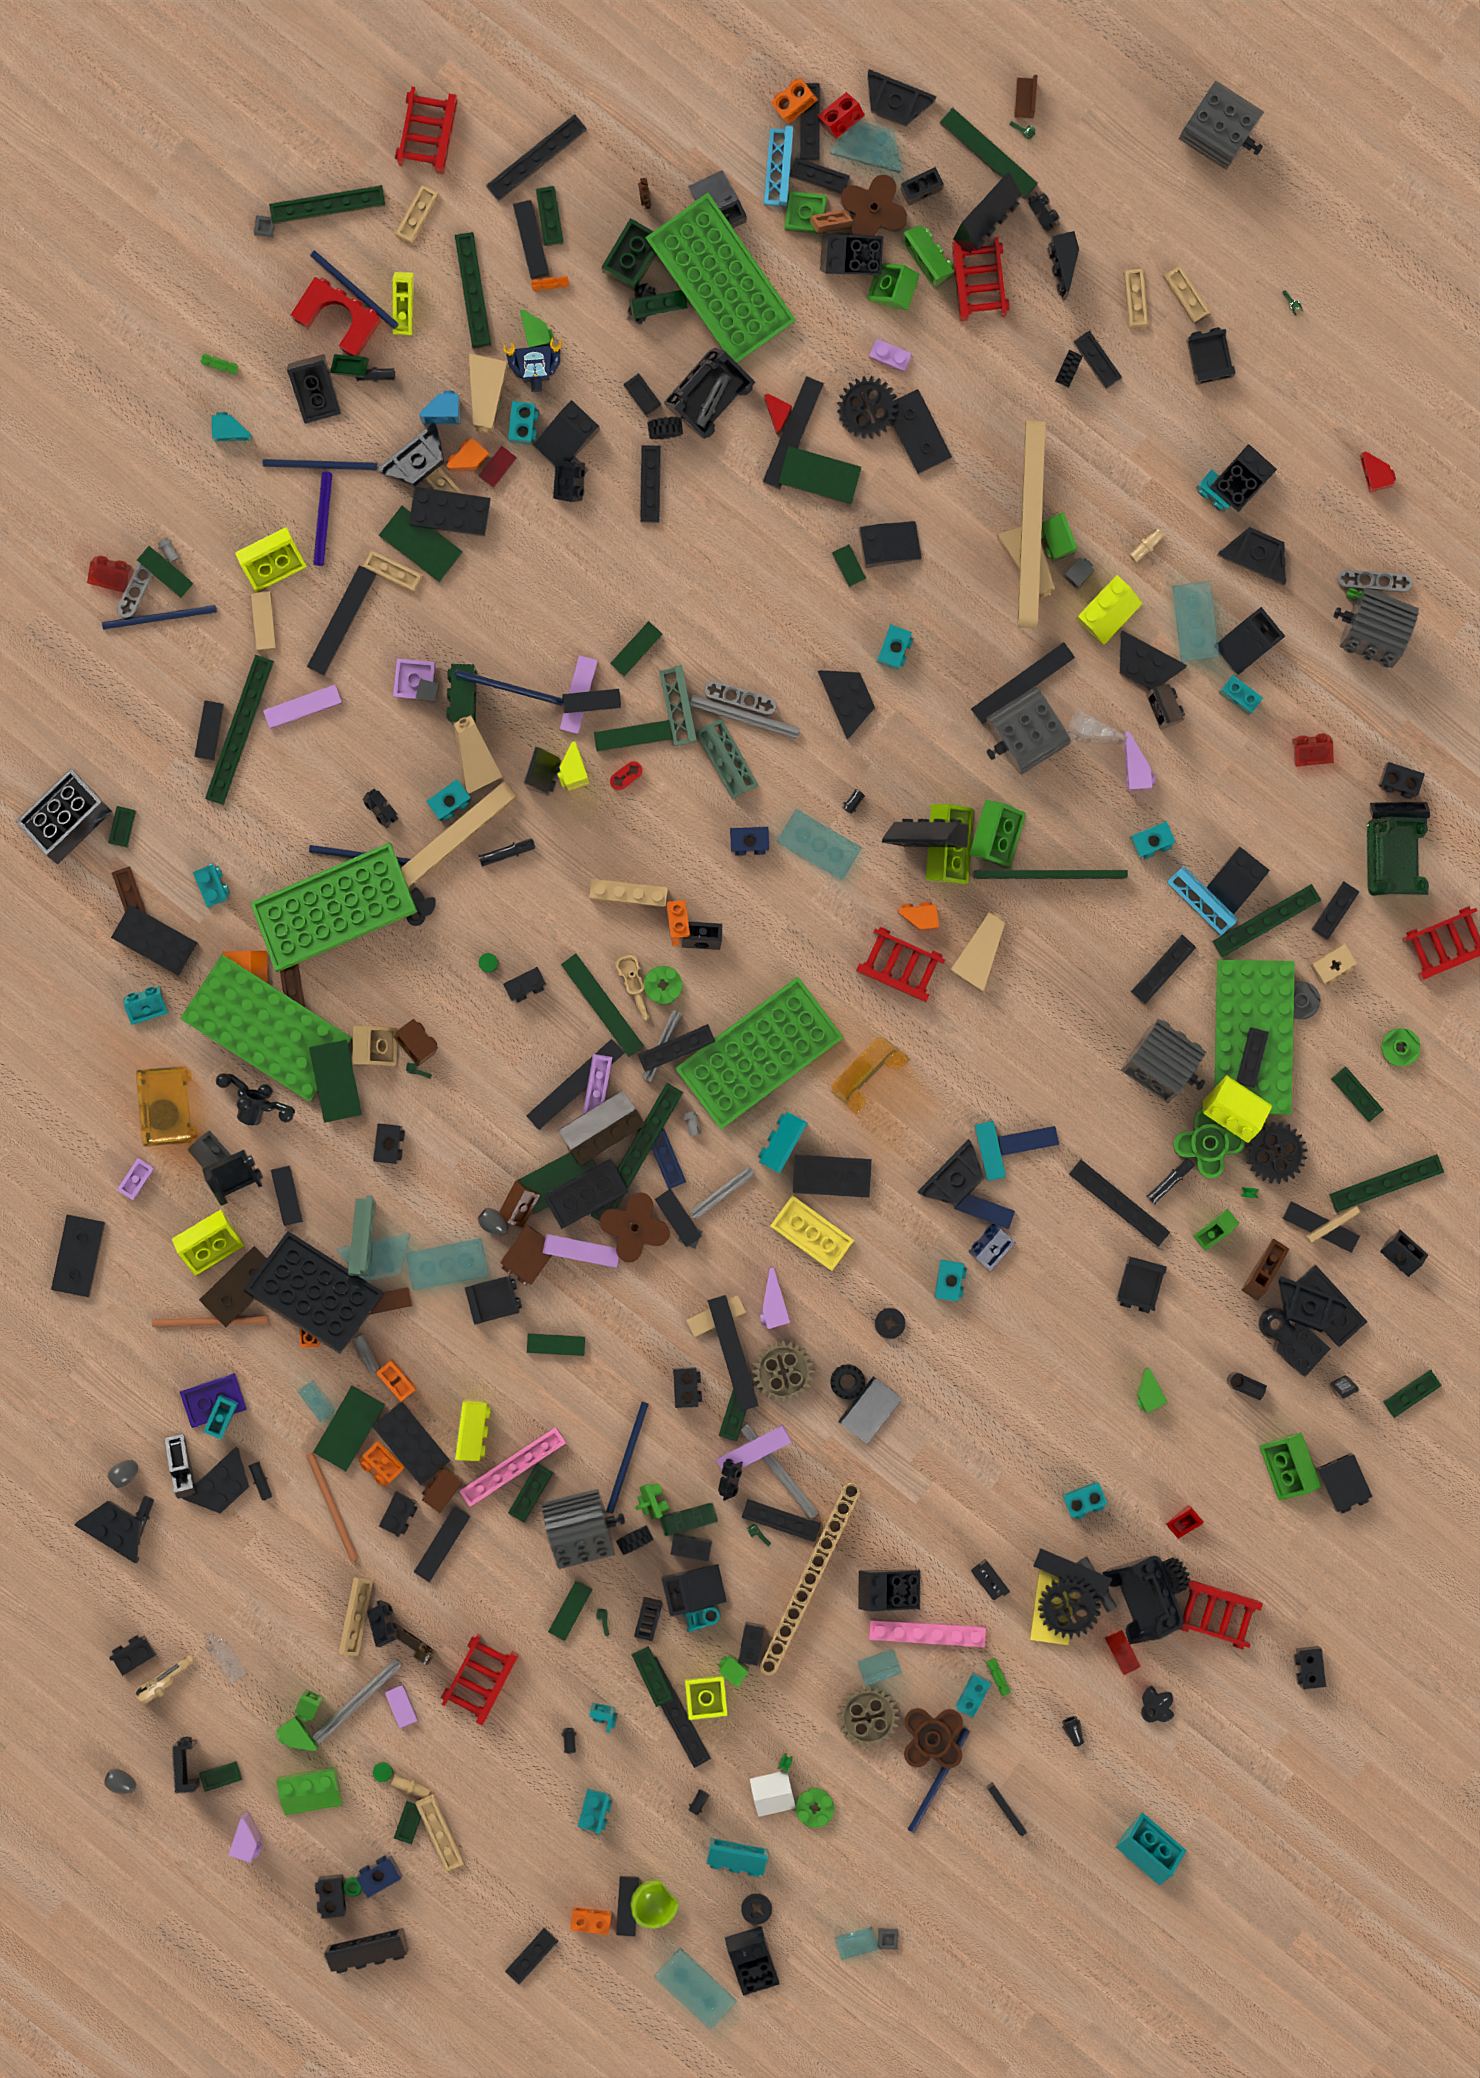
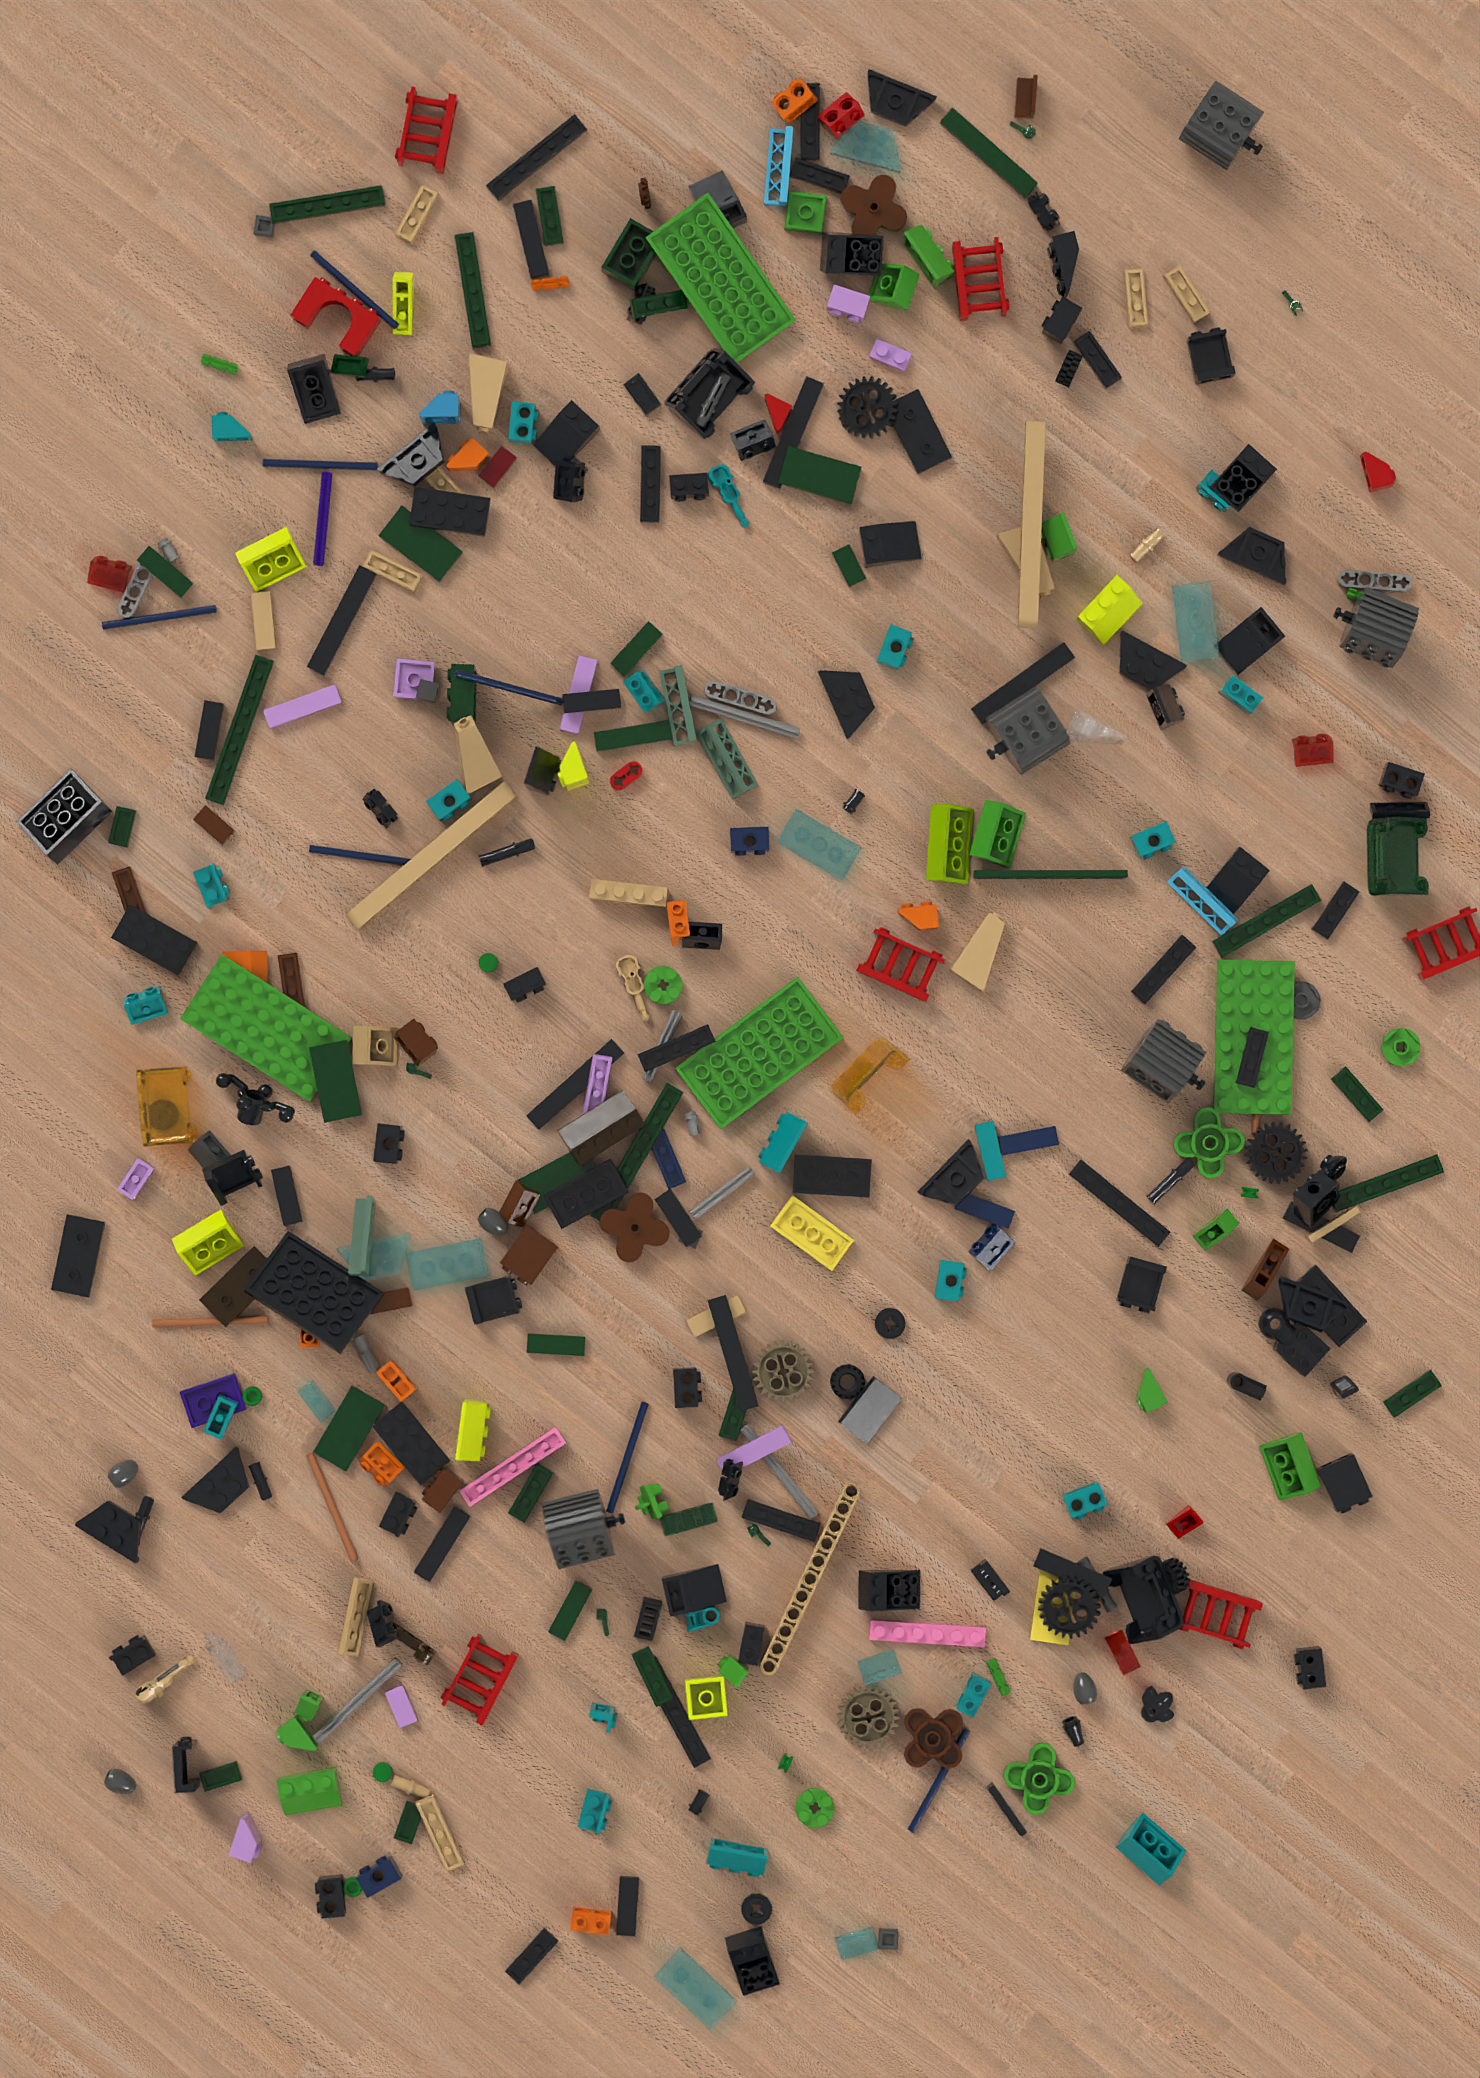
(180, 1466): black slope -> none
(213, 825): none -> reddish brown tile
(252, 1396): none -> green tile
(333, 907): bright green plate -> none
(366, 1950): black slope -> none
(424, 907): black plate -> none
(534, 363): dark blue torso -> none
(536, 330): bright green slope -> none
(569, 1740): black pin -> none
(580, 1250): lavender tile -> none
(602, 1005): dark green tile -> none
(634, 1540): black tyre -> none
(644, 691): none -> teal brick
(653, 1905): lime cylinder -> none
(665, 428): black tyre -> none
(689, 486): none -> black bracket
(691, 1547): black brick -> none
(722, 479): none -> teal piece
(753, 440): none -> black bracket
(772, 1793): white slope -> none
(773, 1306): lavender slope -> none
(831, 221): nougat plate -> none
(848, 303): none -> lavender brick
(921, 186): black brick -> none
(928, 833): black slope -> none
(988, 214): black slope -> none
(1038, 1793): none -> bright green plant
(1061, 320): none -> black brick
(1079, 572): dark grey brick -> none
(1084, 1689): none -> dark grey animal
(1137, 768): lavender slope -> none
(1236, 1108): neon yellow slope -> none
(1319, 1191): none -> black brick
(1342, 957): tan brick -> none
(1404, 1253): black brick -> none

